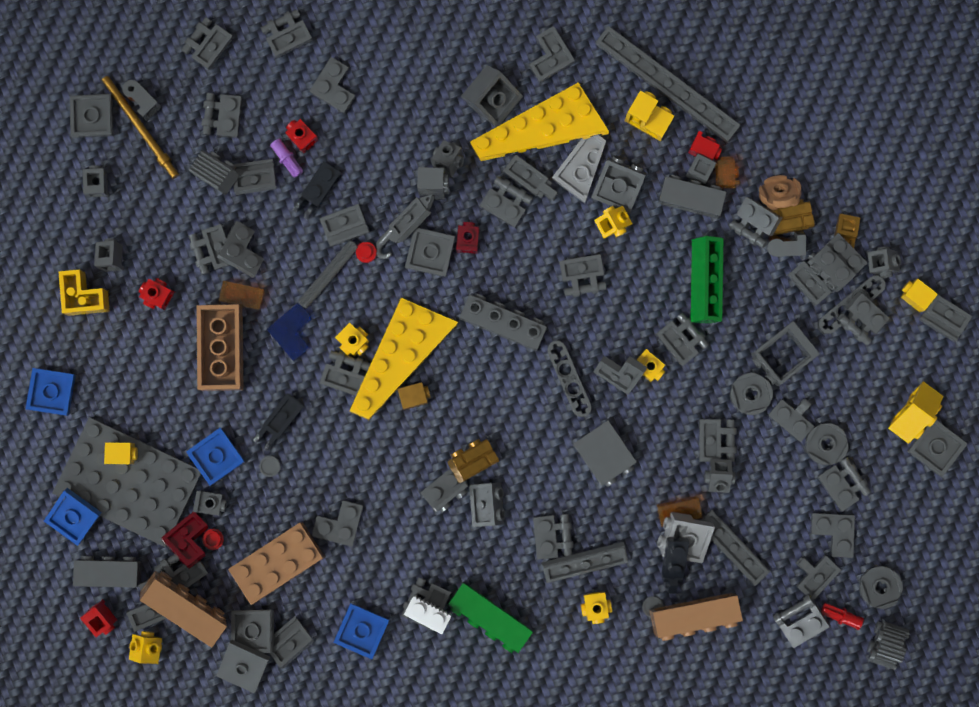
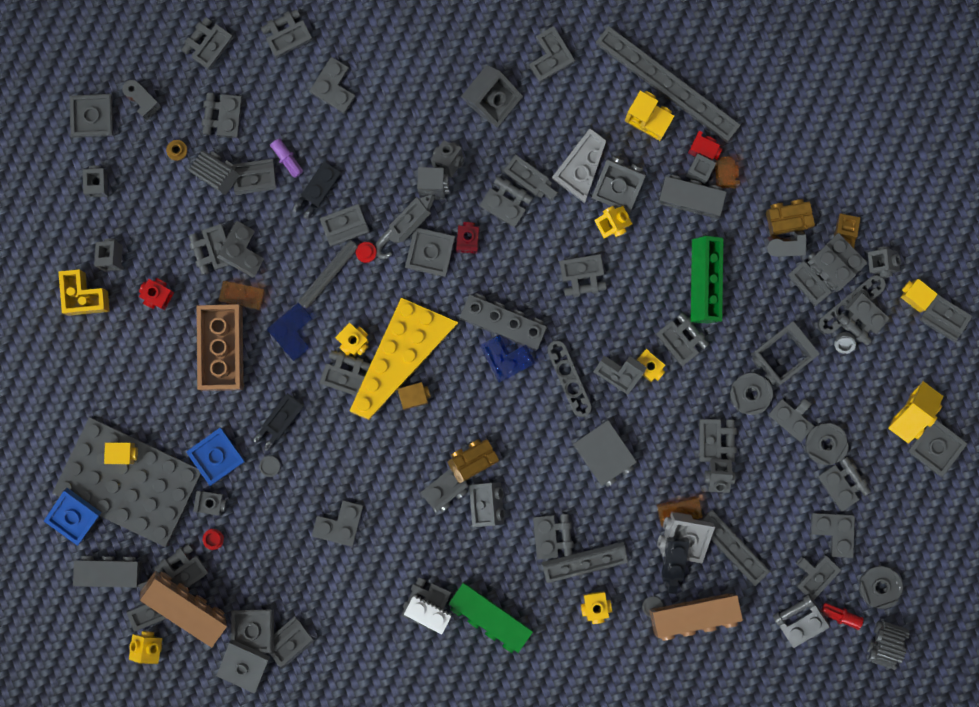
(50, 391): blue plate -> none
(99, 619): red brick -> none
(162, 158): pearl gold bar -> none
(176, 156): none -> pearl gold plate
(181, 539): dark red plate -> none
(276, 563): medium nougat brick -> none
(305, 141): red brick -> none
(361, 631): blue plate -> none
(505, 363): none -> clear blue plate
(548, 124): yellow wing -> none
(758, 216): dark grey plate -> none
(789, 194): medium nougat plate -> none
(845, 343): none -> tile

